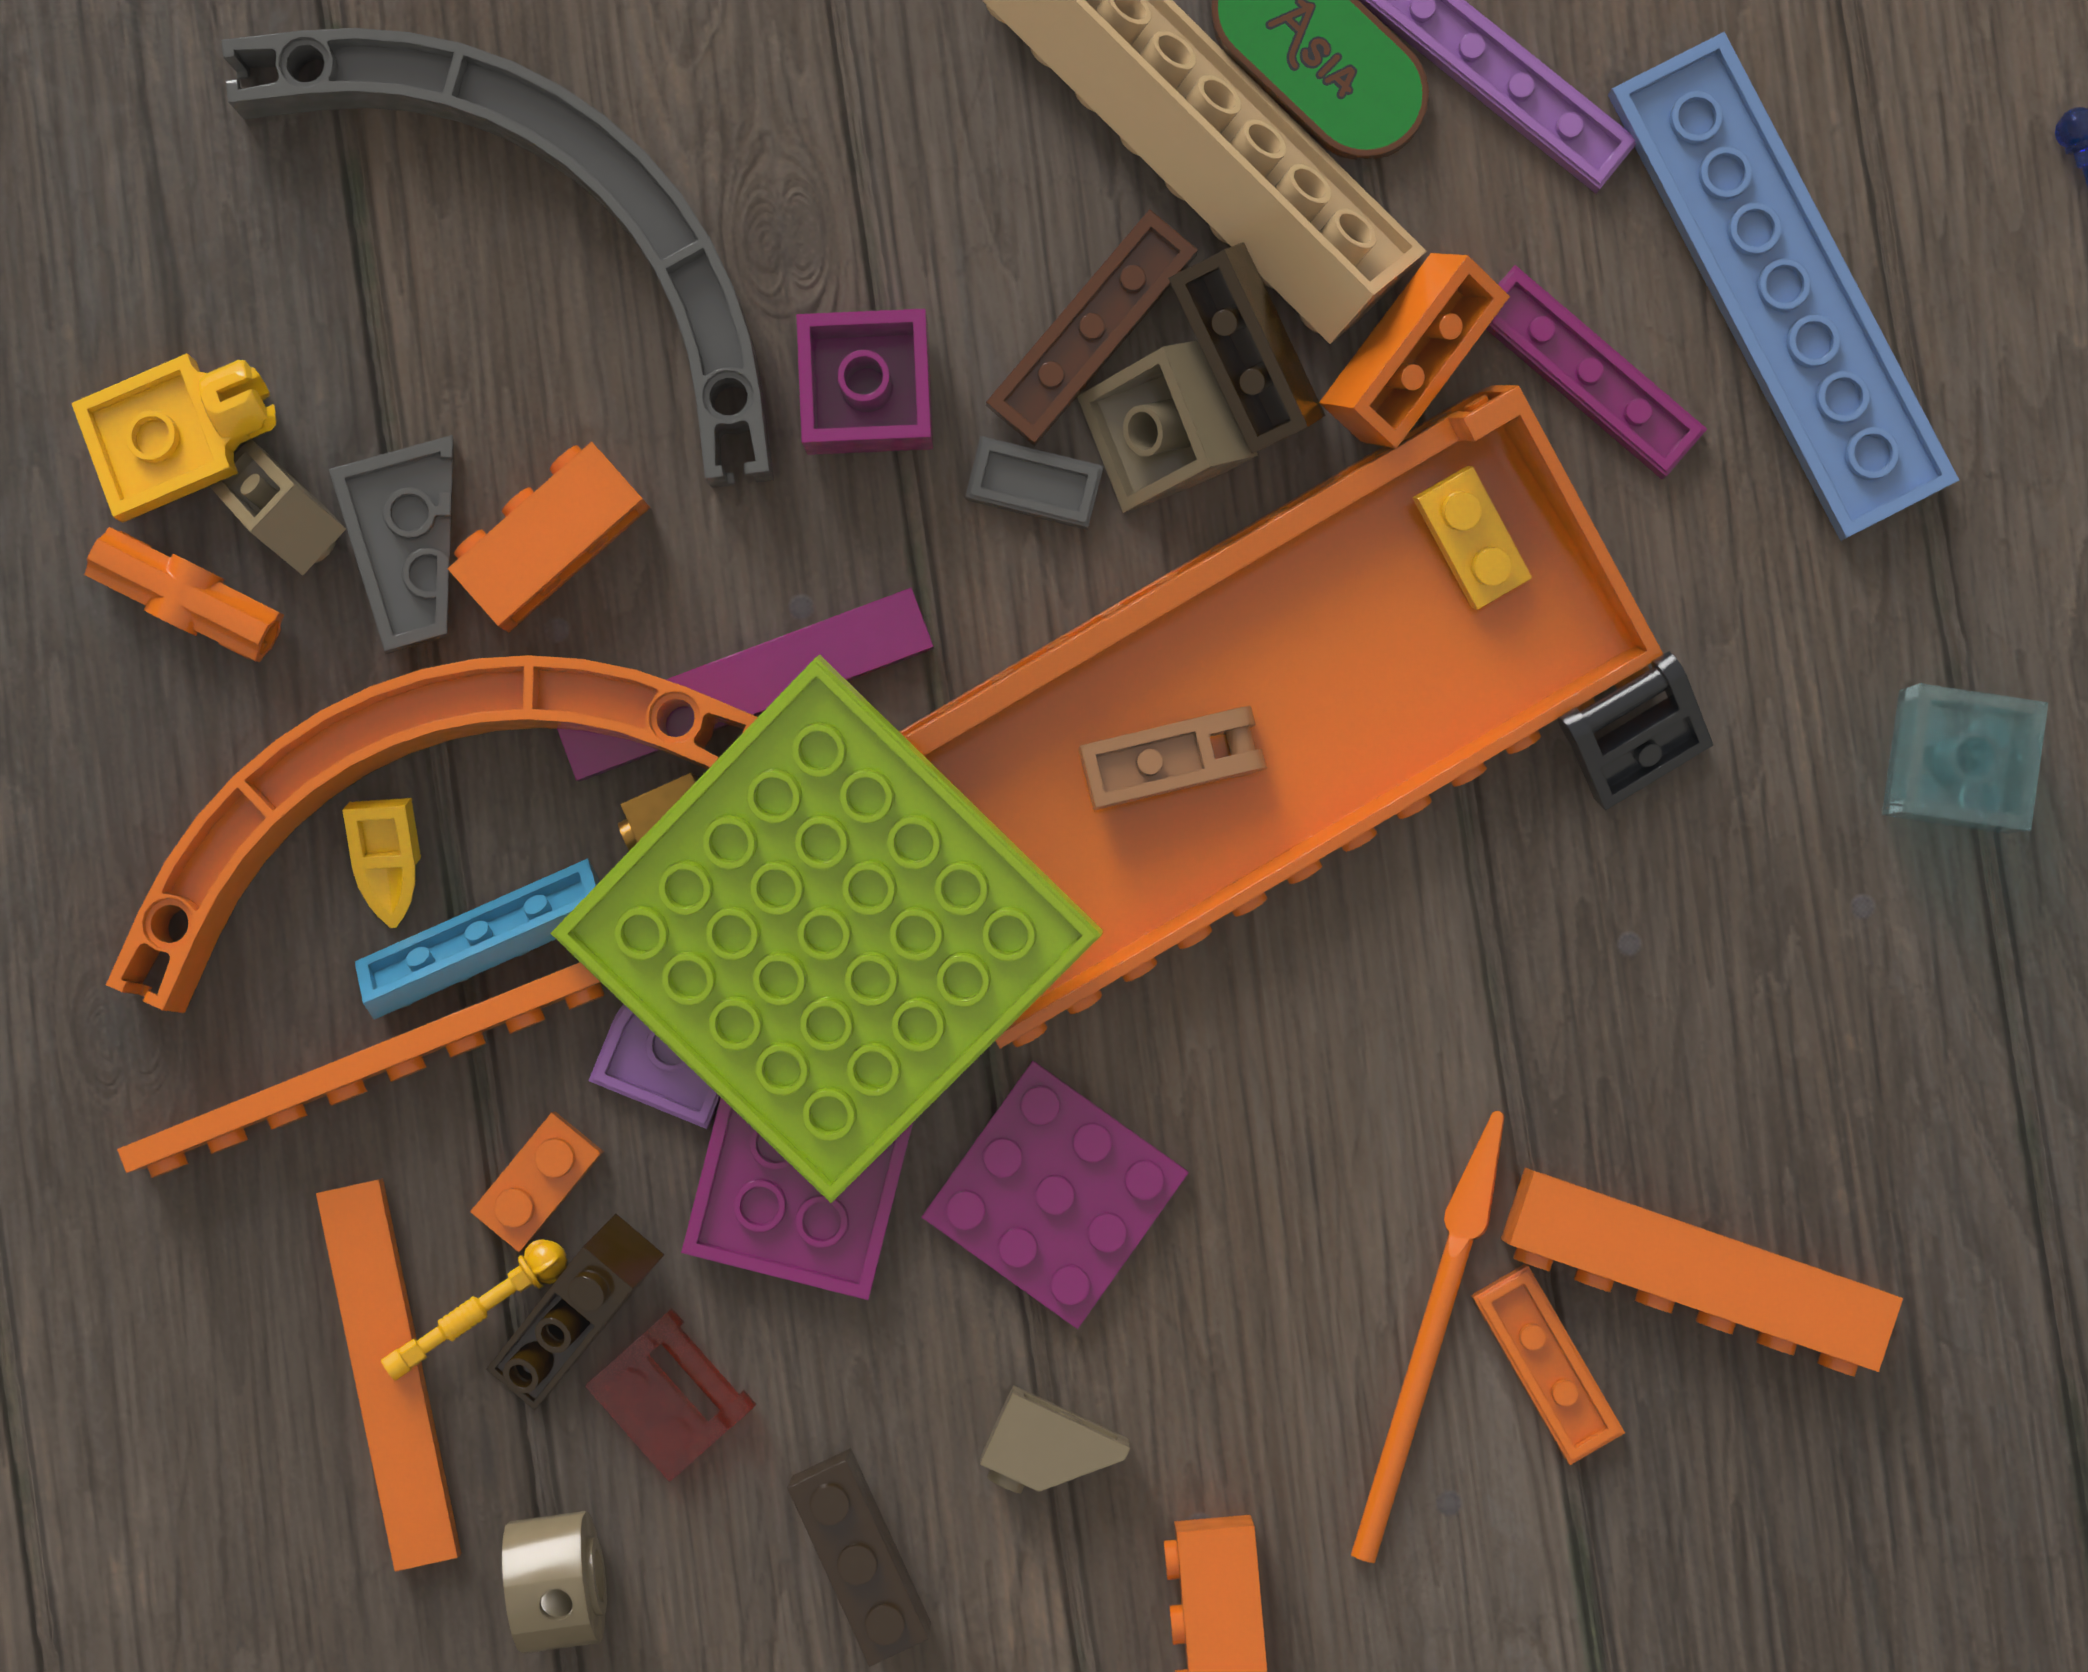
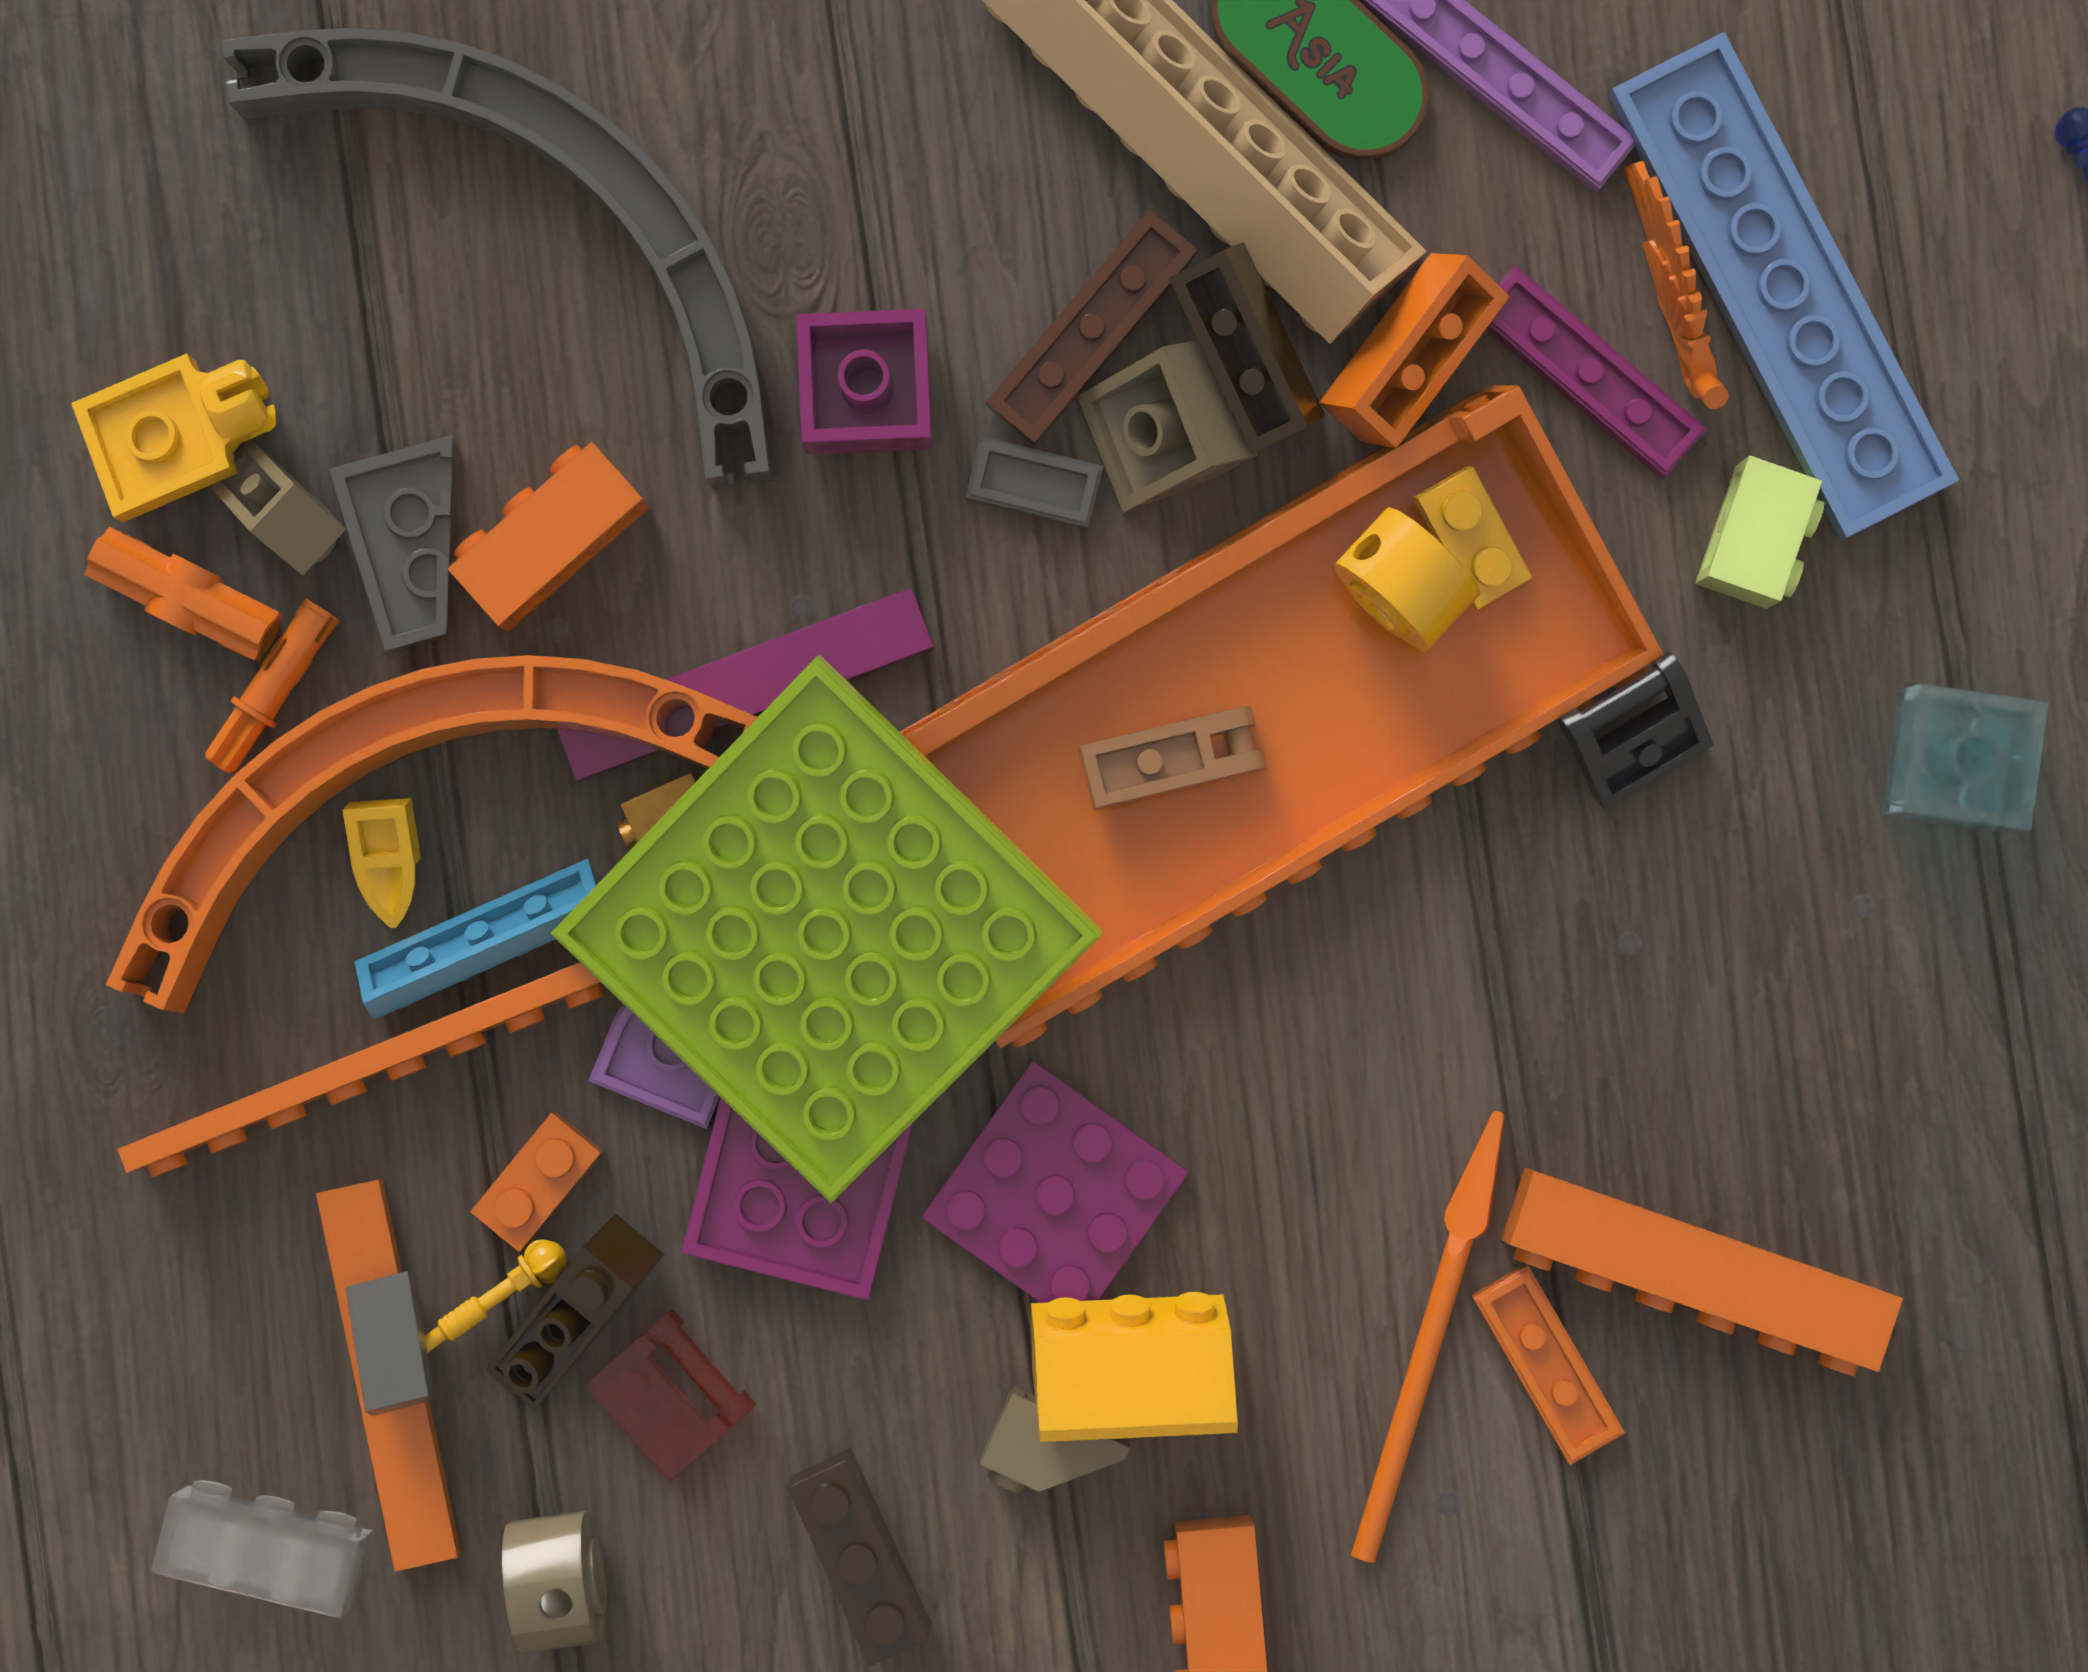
(262, 1549): none -> clear brick
(271, 685): none -> orange axle
(389, 1343): none -> dark grey tile
(1133, 1367): none -> yellow slope
(1406, 579): none -> yellow piece
(1676, 287): none -> orange animal
(1761, 533): none -> yellowish green brick

